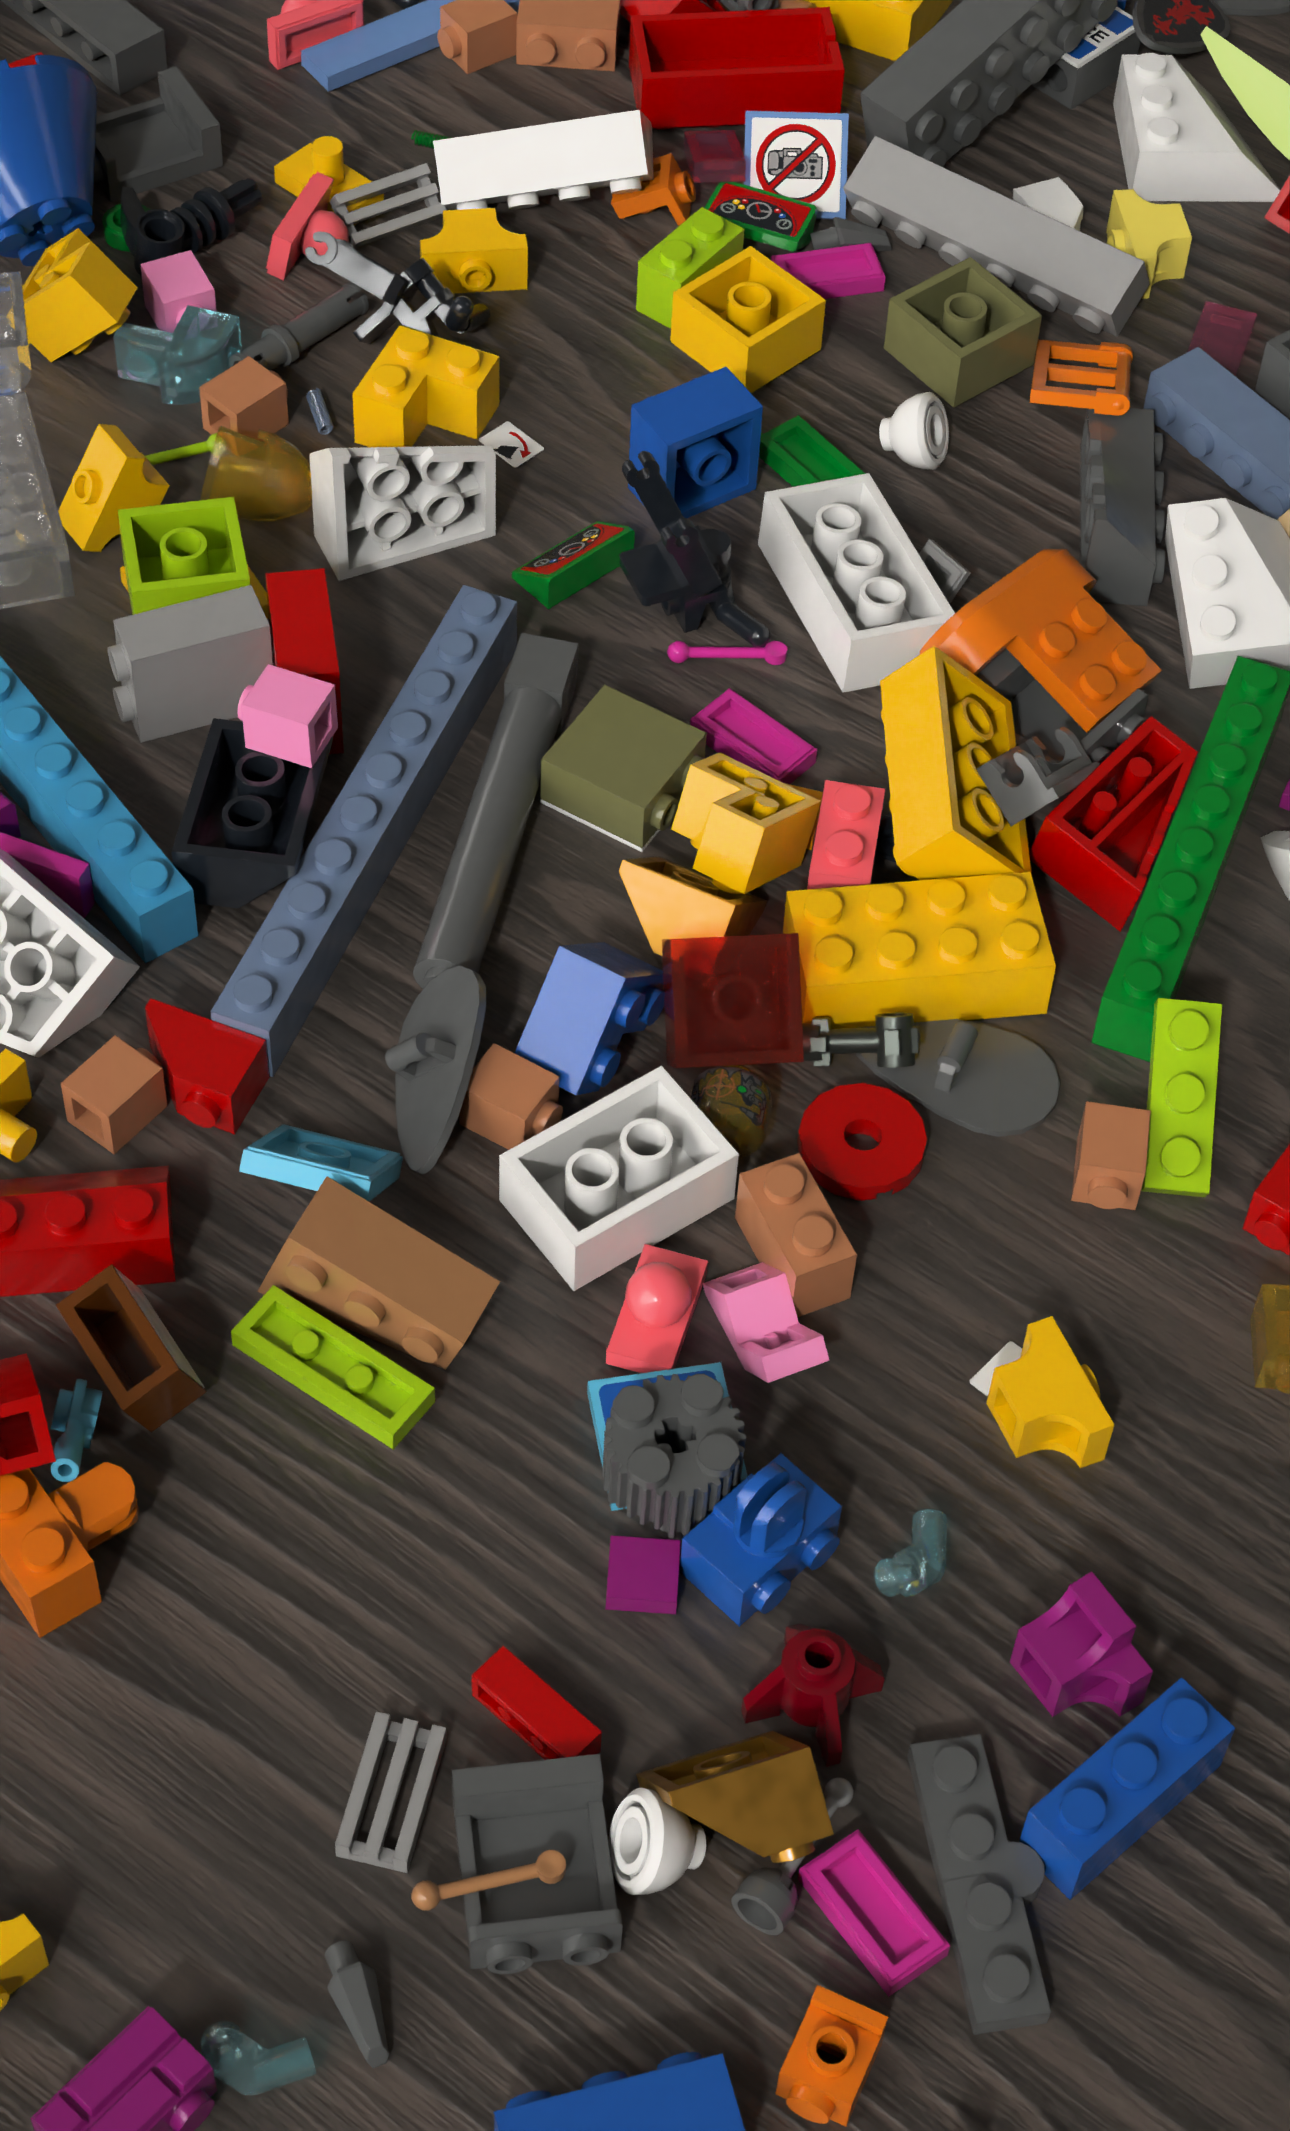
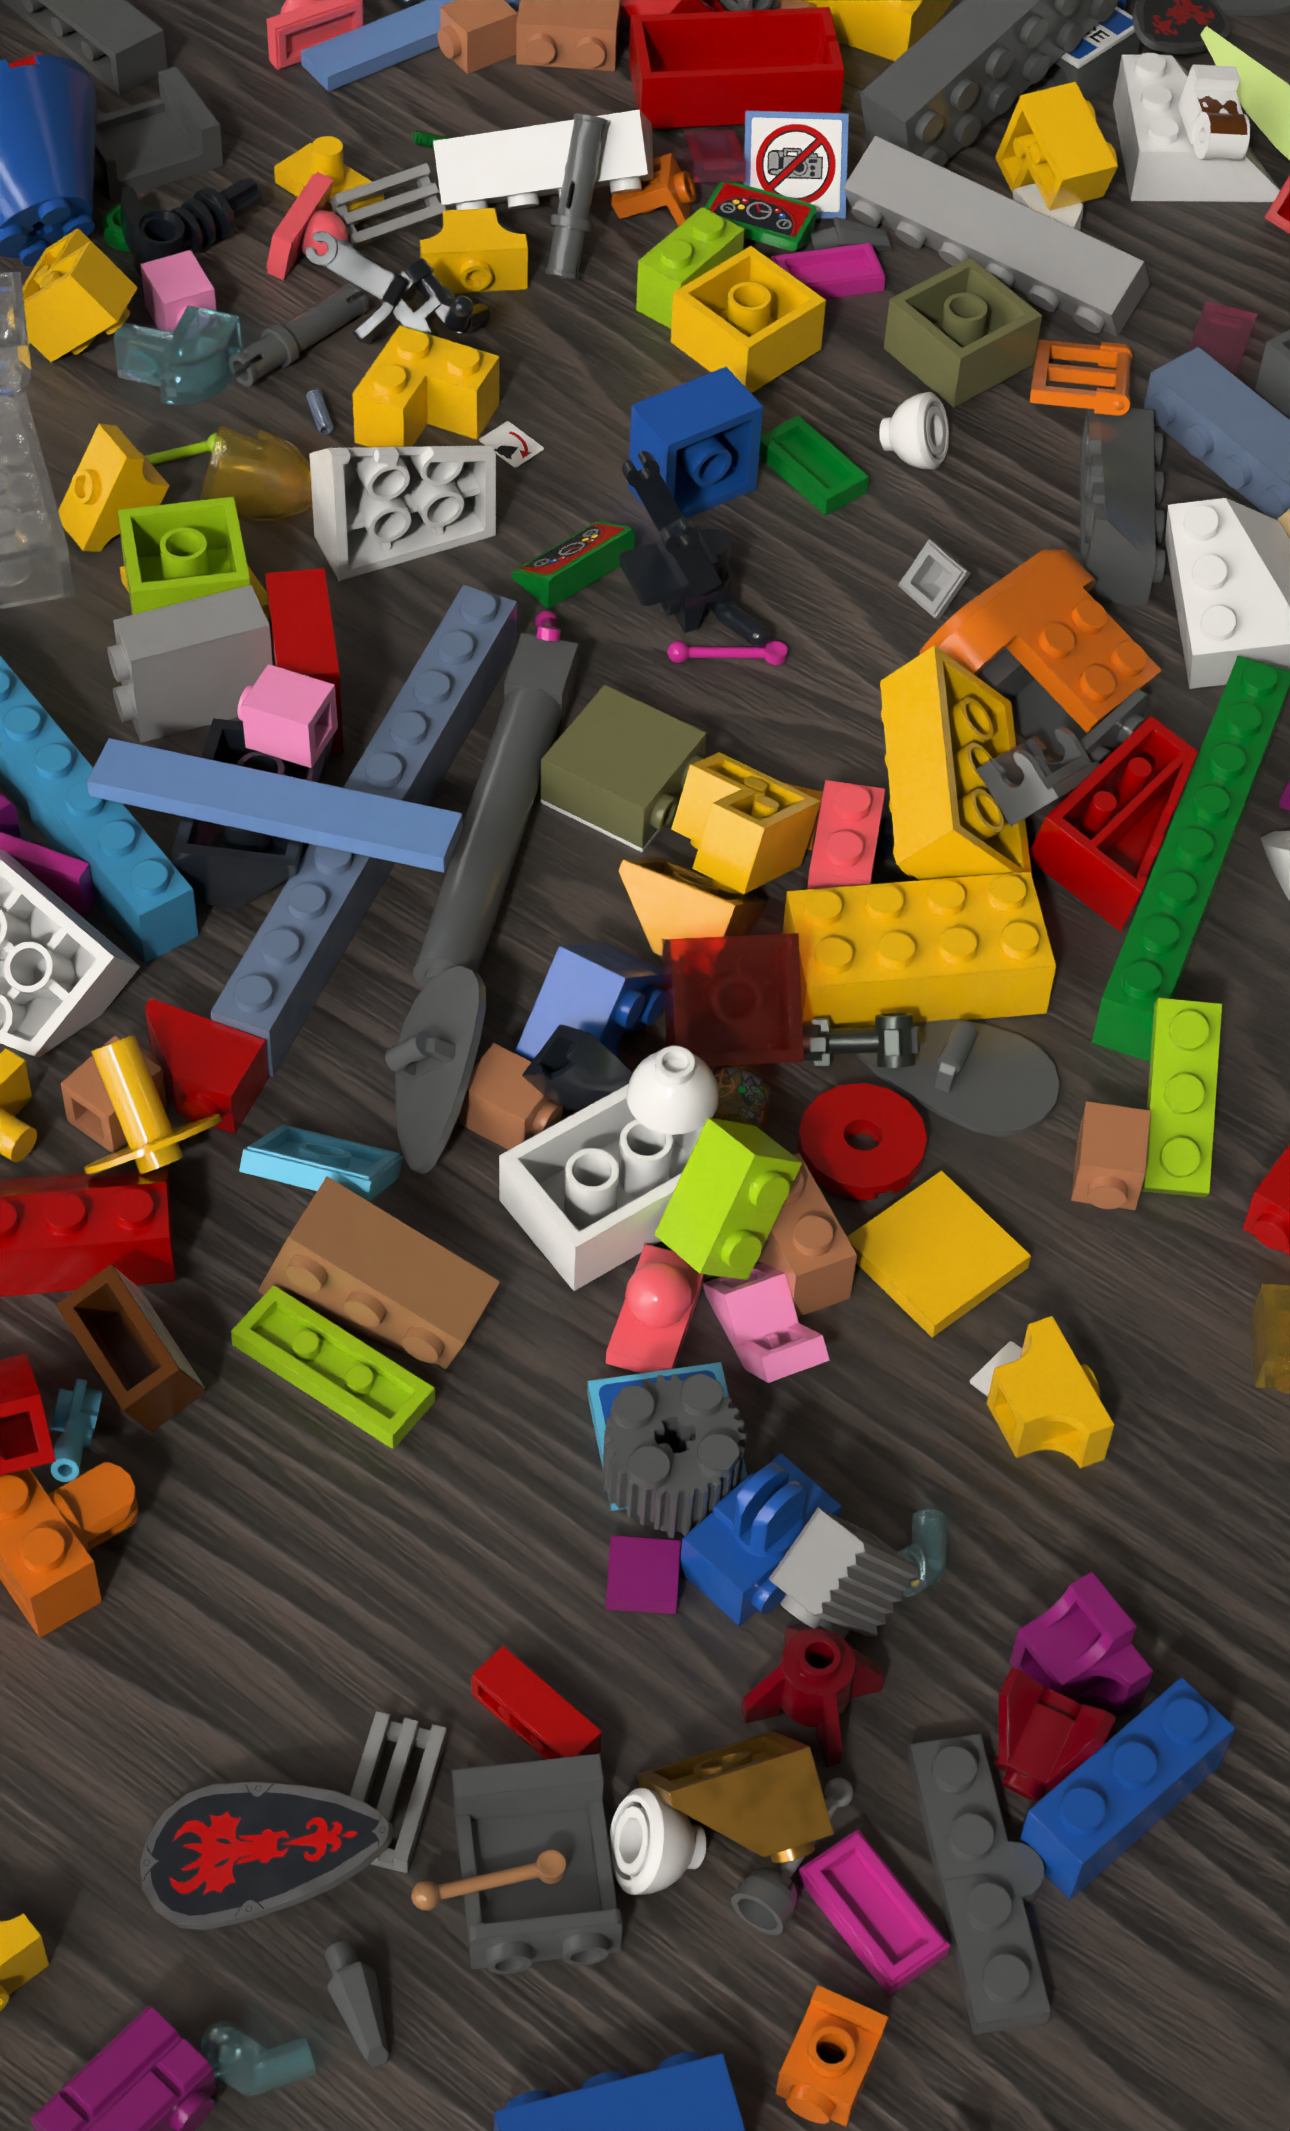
(139, 1111): none -> yellow piece
(245, 400): nougat brick -> none
(255, 1850): none -> shield
(276, 805): none -> medium blue tile
(546, 626): none -> dark pink hinge
(576, 197): none -> dark grey pin
(576, 1069): none -> black brick
(672, 1091): none -> white brick
(727, 1199): none -> lime brick
(754, 738): dark pink tile -> none
(841, 1576): none -> light grey brick
(851, 577): white brick -> none
(937, 1253): none -> yellow tile
(1044, 1735): none -> dark red brick
(1057, 147): none -> yellow brick
(1150, 233): light yellow brick -> none
(1214, 113): none -> white leg

